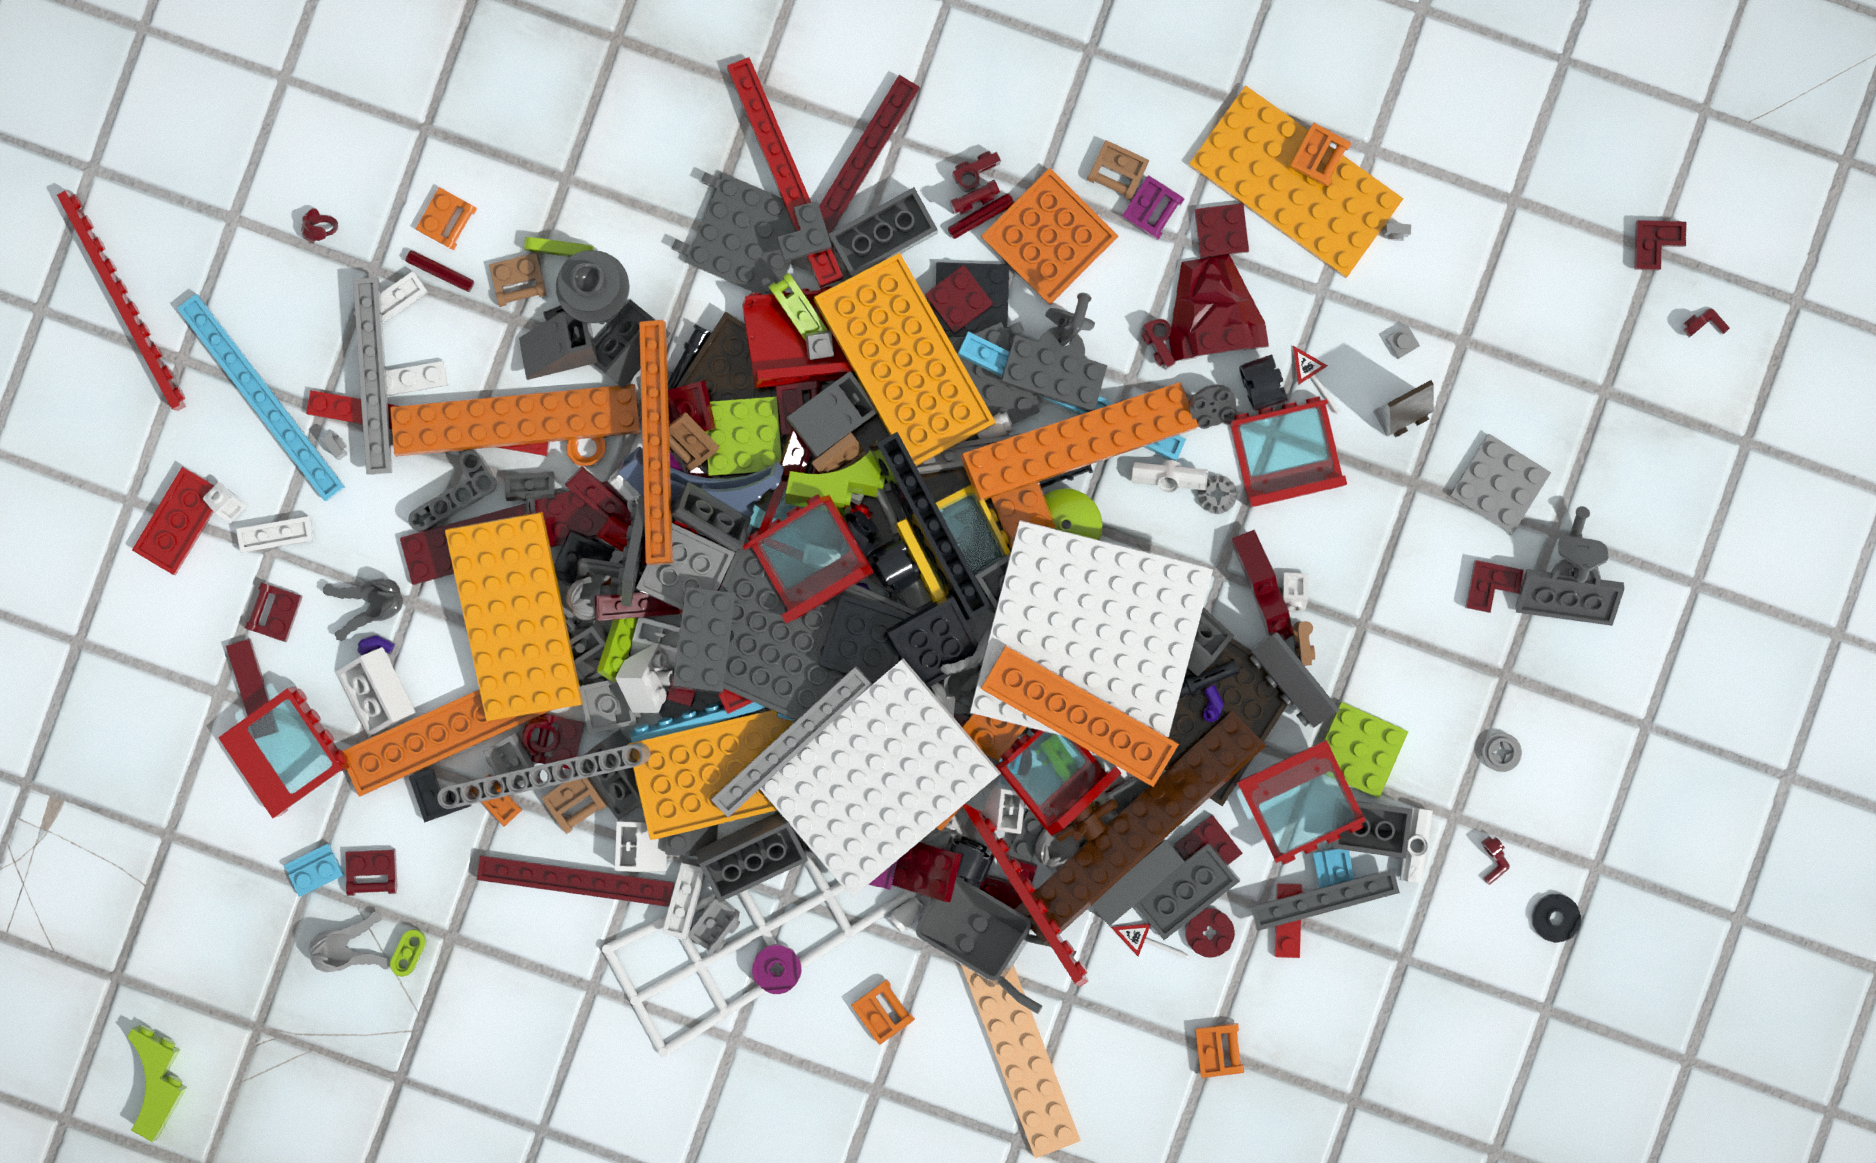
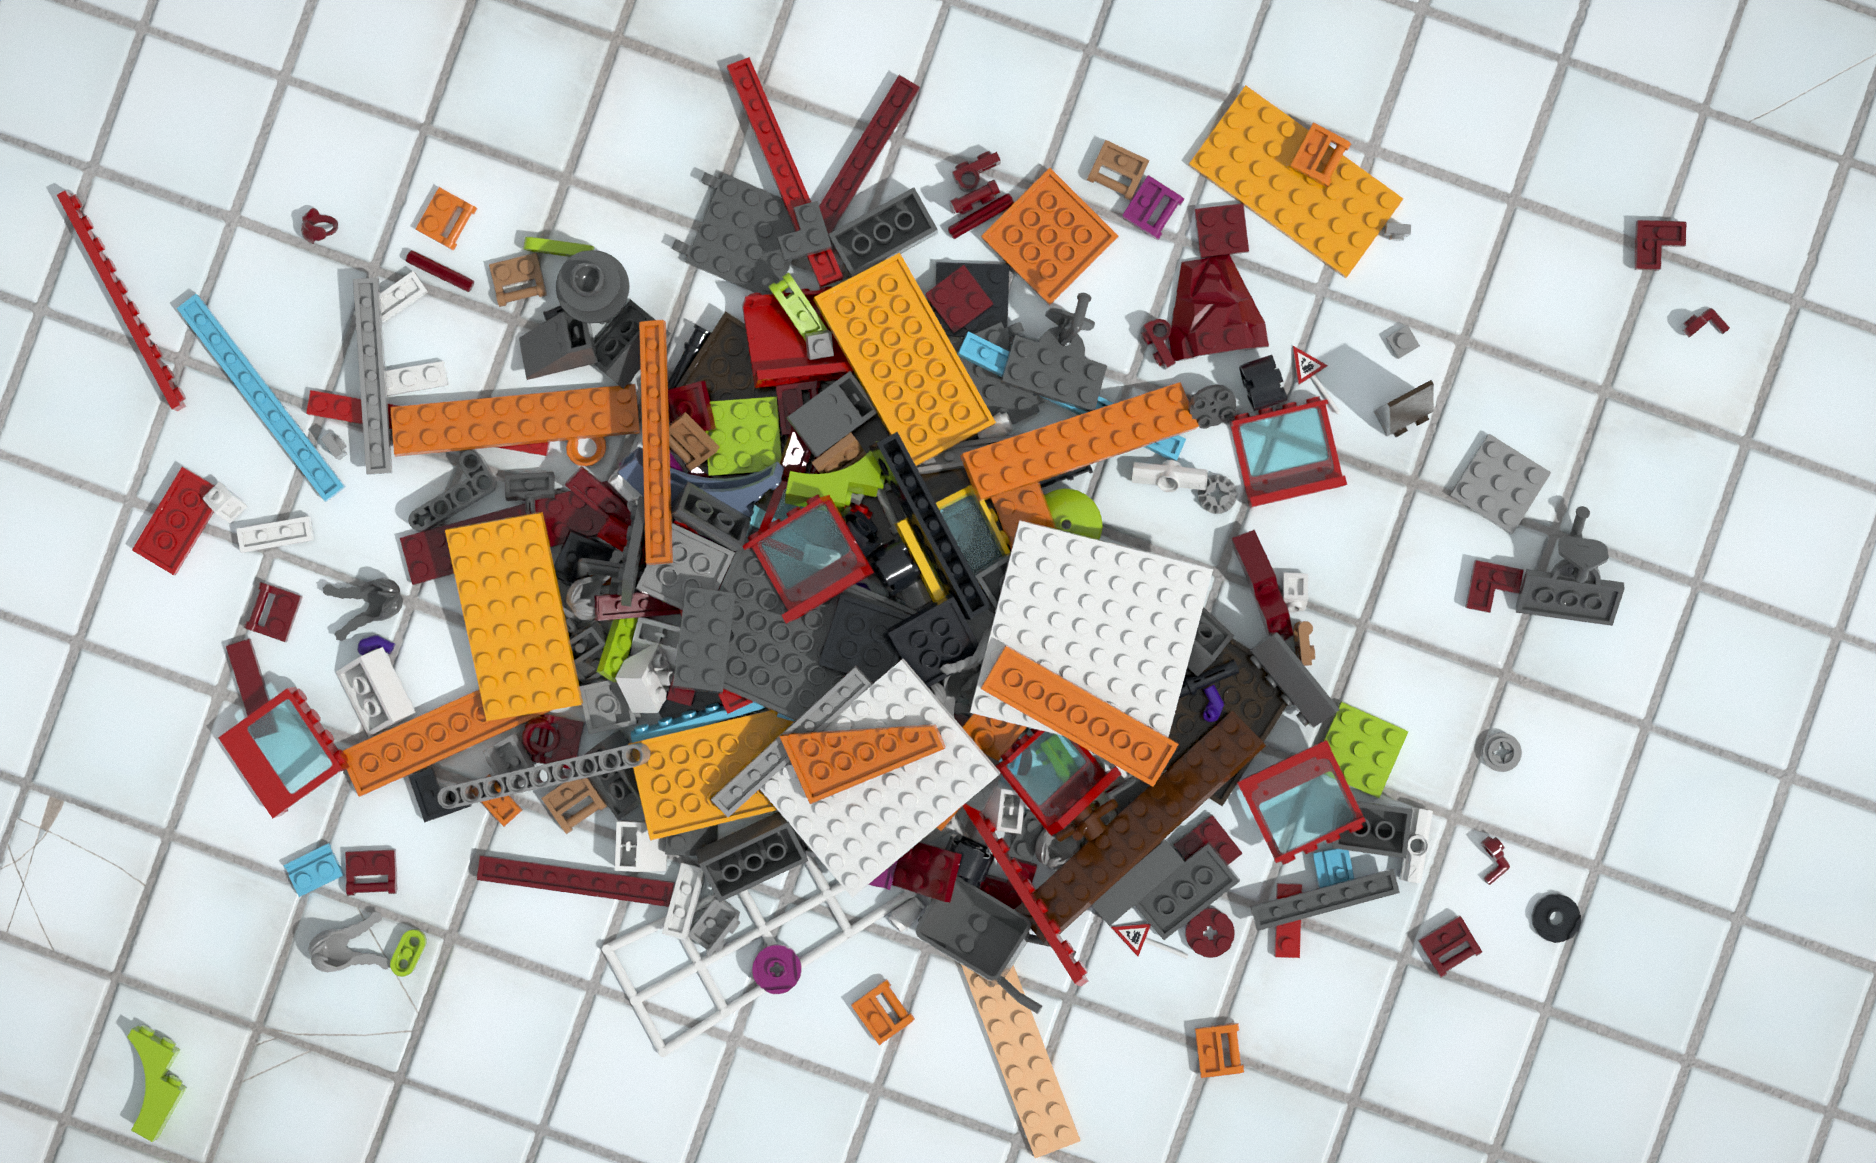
(844, 758): none -> orange wing
(1444, 940): none -> dark red plate

